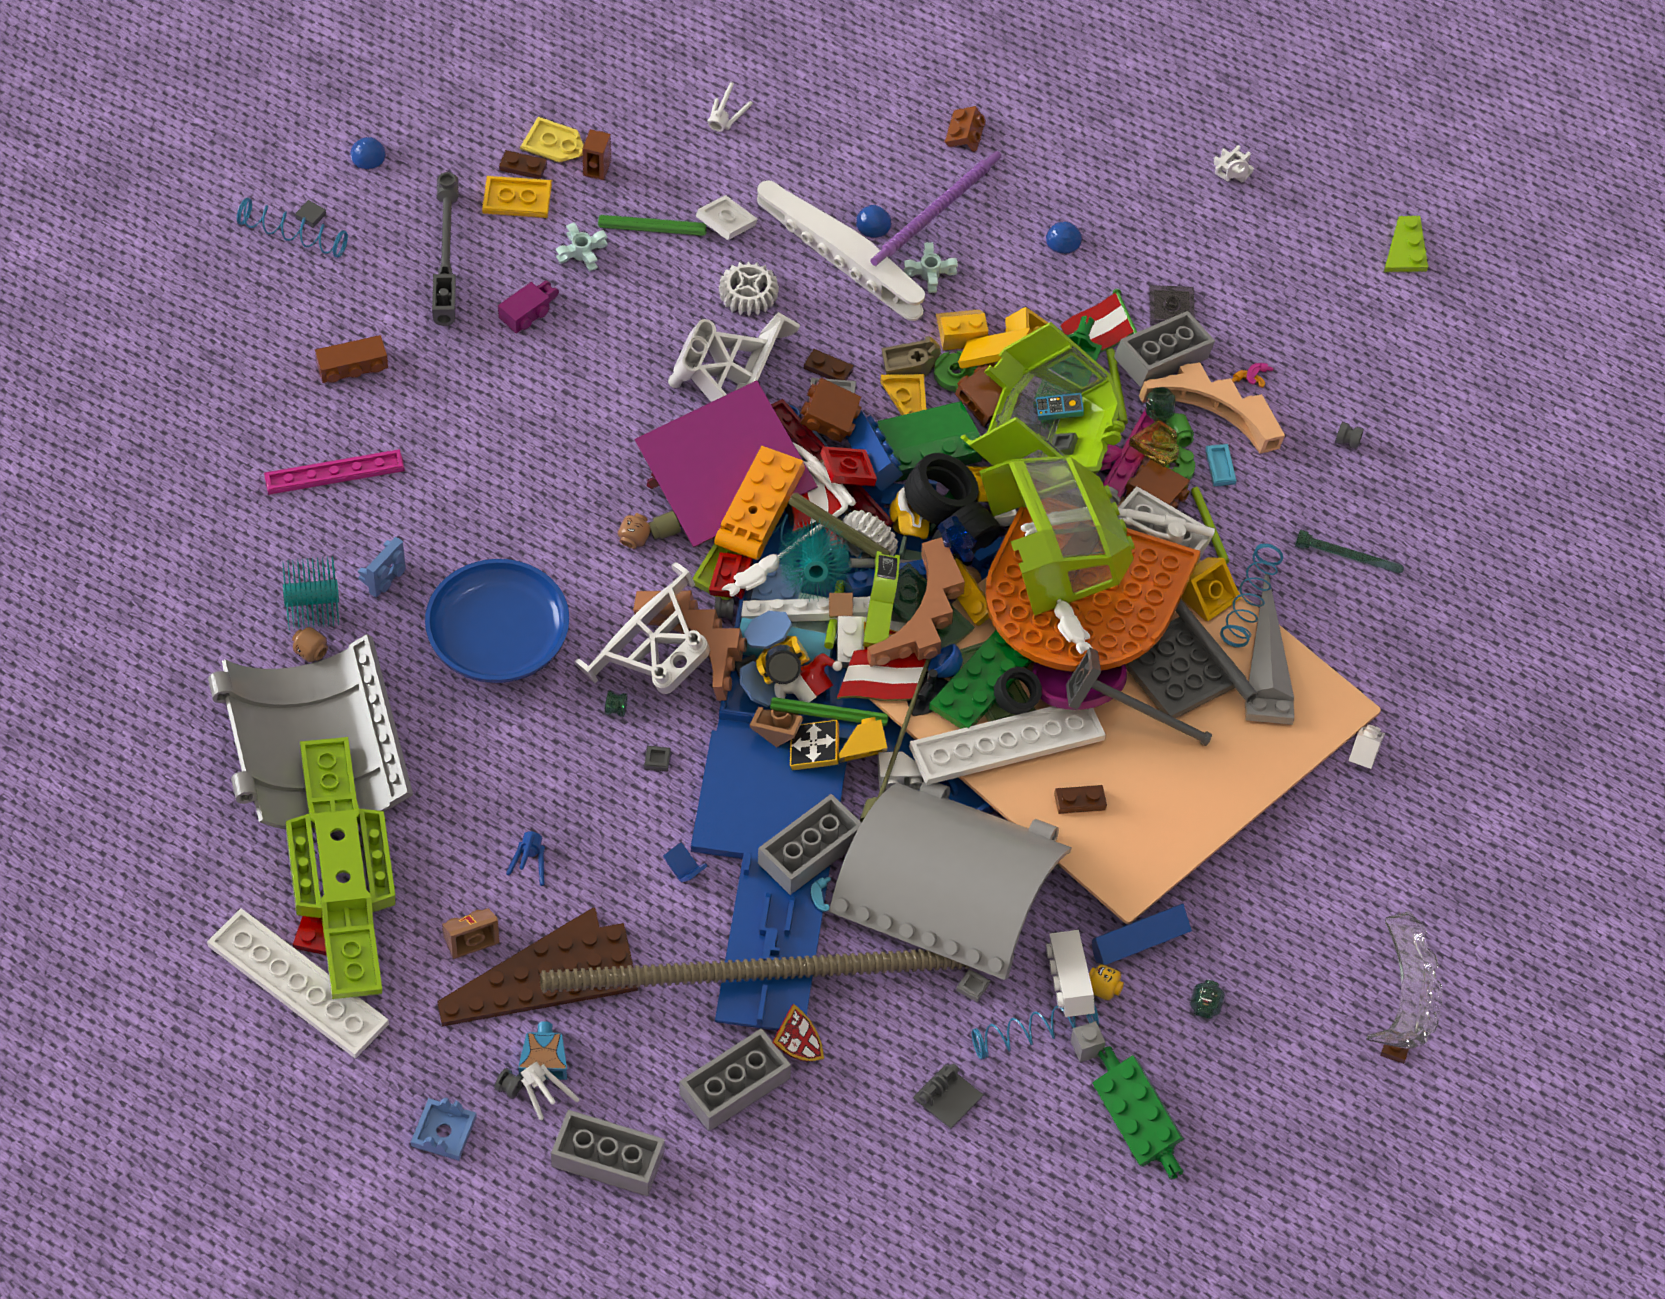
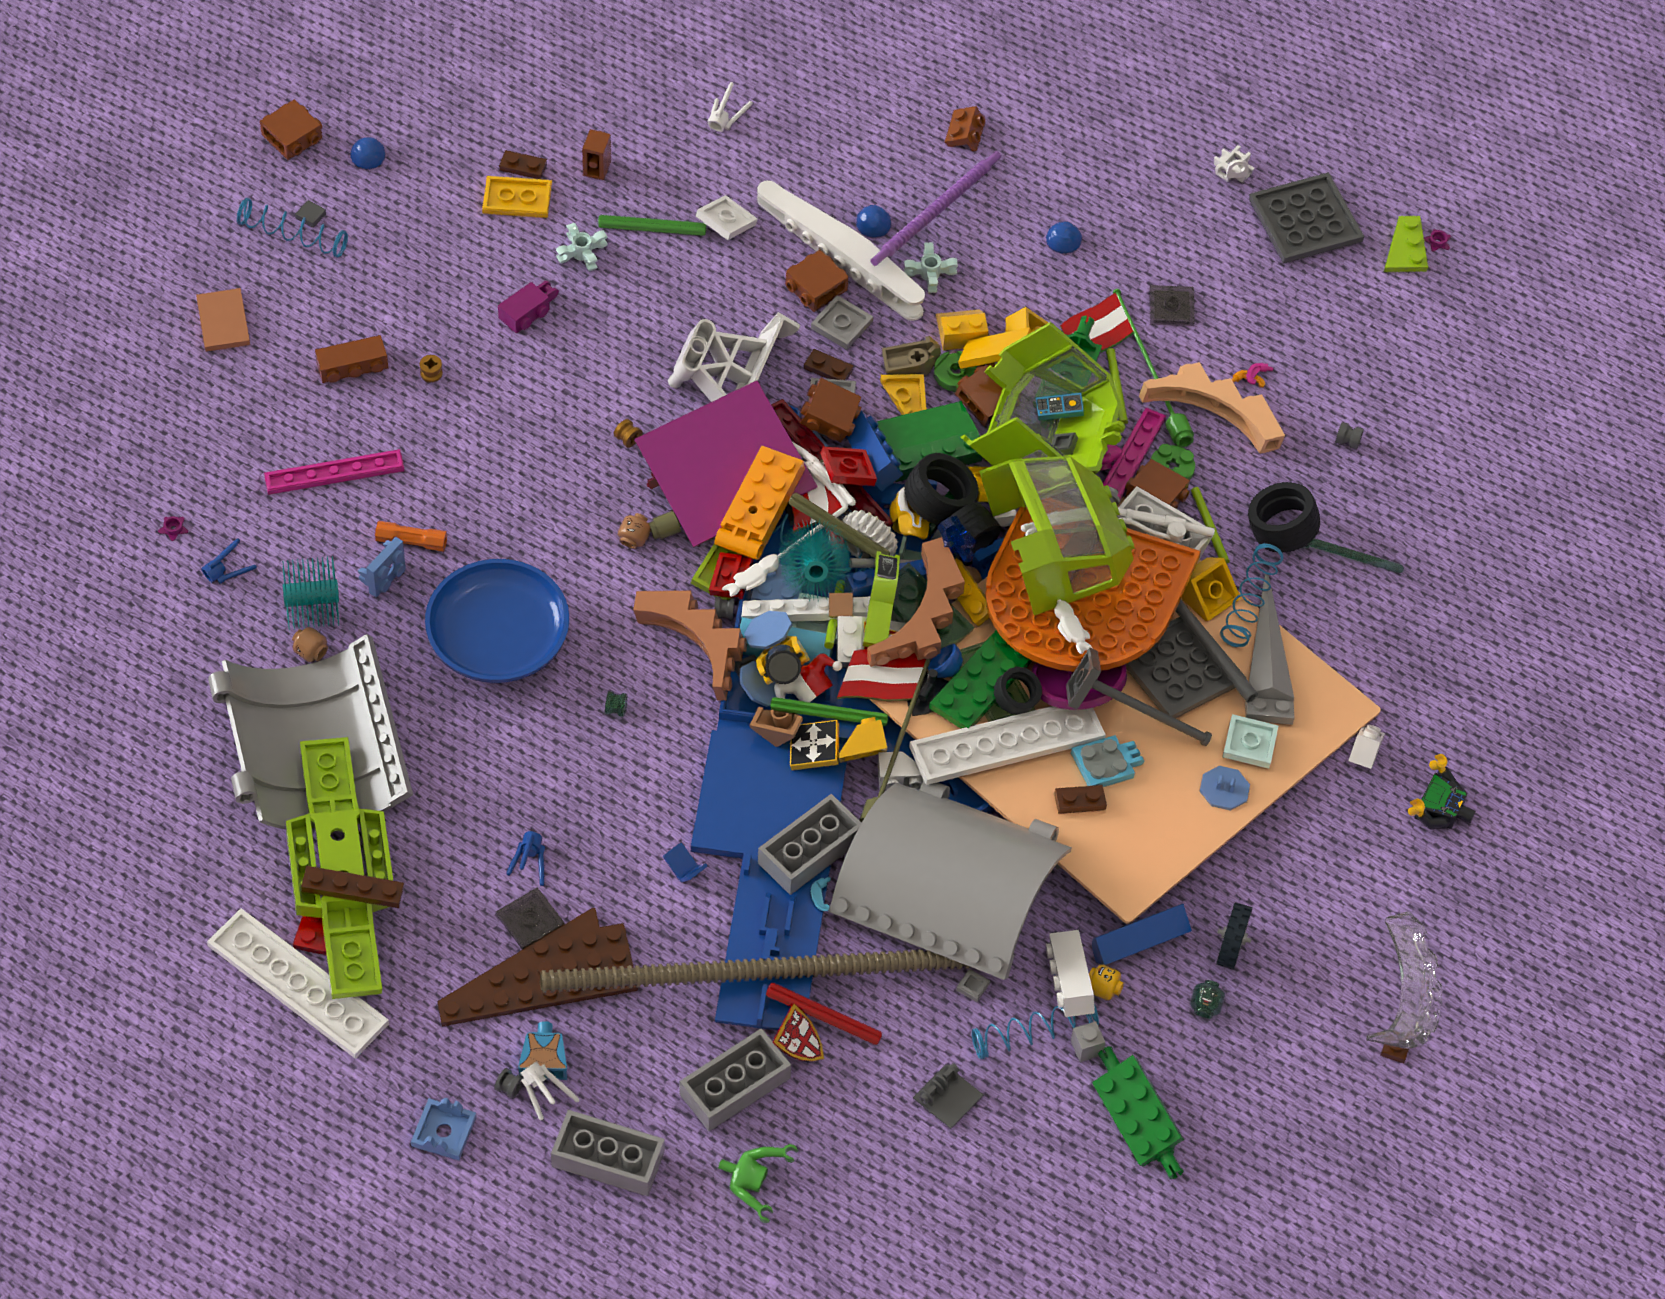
(172, 521): none -> magenta plate
(215, 568): none -> blue plant
(223, 319): none -> nougat tile
(291, 129): none -> dark orange brick
(352, 887): none -> reddish brown plate
(427, 538): none -> orange axle
(435, 372): none -> pearl gold wheel
(445, 281): dark grey bar -> none
(471, 932): medium nougat slope -> none
(529, 918): none -> clear smoke plate
(553, 141): light yellow tile -> none
(627, 432): none -> pearl gold wheel
(657, 758): dark grey tile -> none
(665, 676): white piece -> none
(747, 294): white gear -> none
(750, 1174): none -> bright green piece
(816, 280): none -> dark orange brick
(824, 1013): none -> red axle
(842, 322): none -> light grey plate
(1107, 761): none -> piece
(1157, 443): clear yellow plate -> none
(1160, 404): clear green head -> none
(1164, 348): light grey brick -> none
(1220, 465): medium azure tile -> none
(1224, 788): none -> medium blue piece
(1234, 935): none -> black wheel
(1250, 741): none -> light aqua plate
(1281, 498): none -> black tyre
(1306, 217): none -> dark grey plate
(1438, 235): none -> magenta plate
(1442, 800): none -> torso

